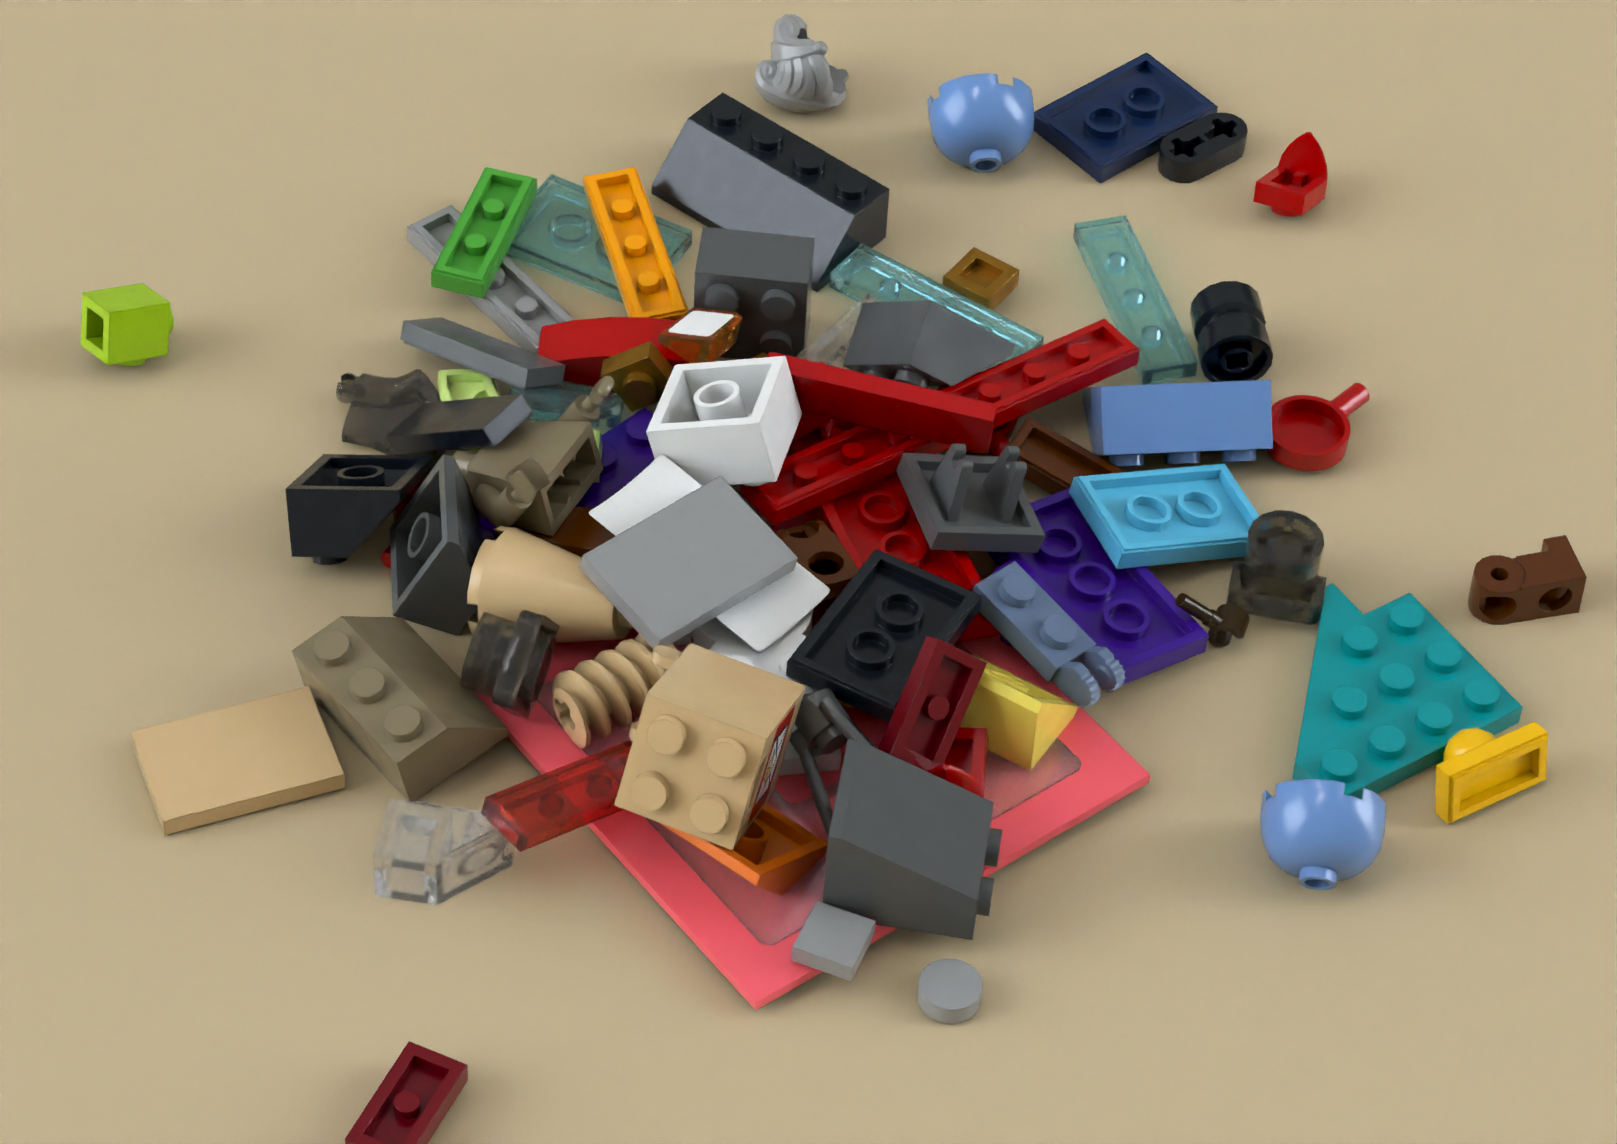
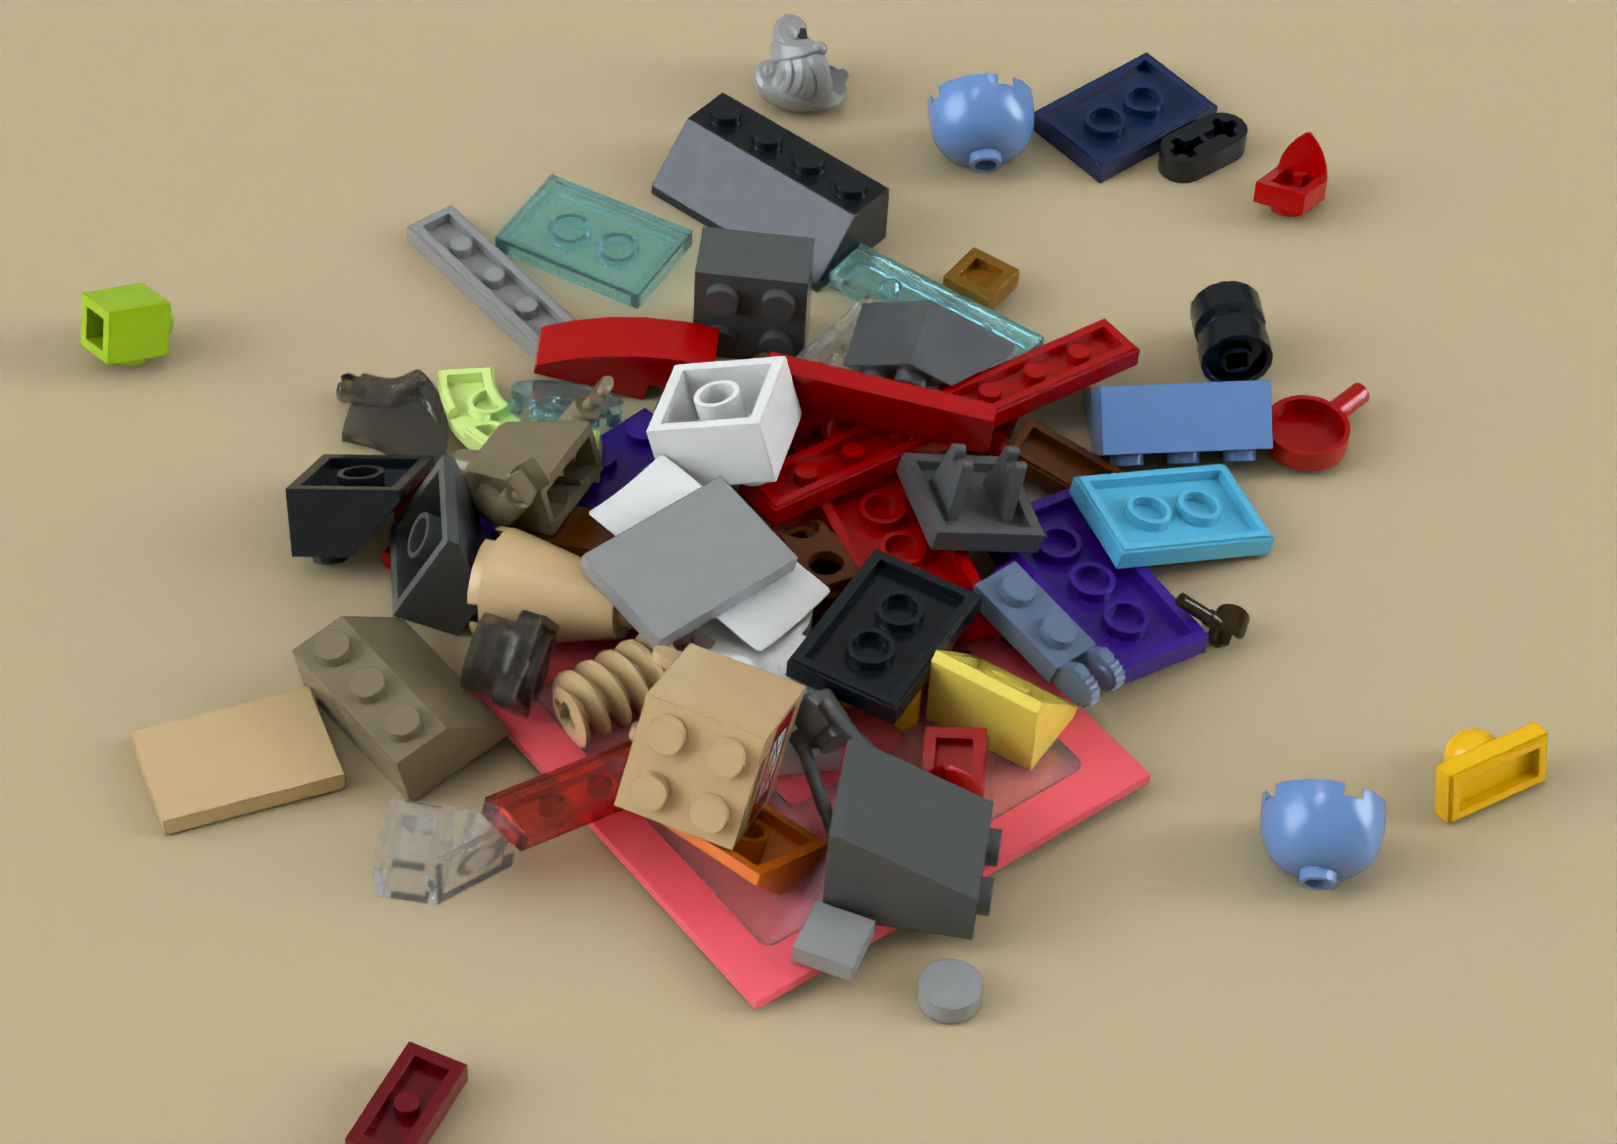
(459, 424): black tile -> none
(482, 353): dark grey tile -> none
(484, 232): bright green tile -> none
(634, 245): light orange tile -> none
(638, 375): pearl gold plate -> none
(702, 334): clear orange slope -> none
(932, 704): dark red plate -> none
(1135, 298): clear light blue tile -> none
(1280, 569): clear smoke piece -> none
(1390, 695): teal wing -> none
(1528, 586): reddish brown leg -> none

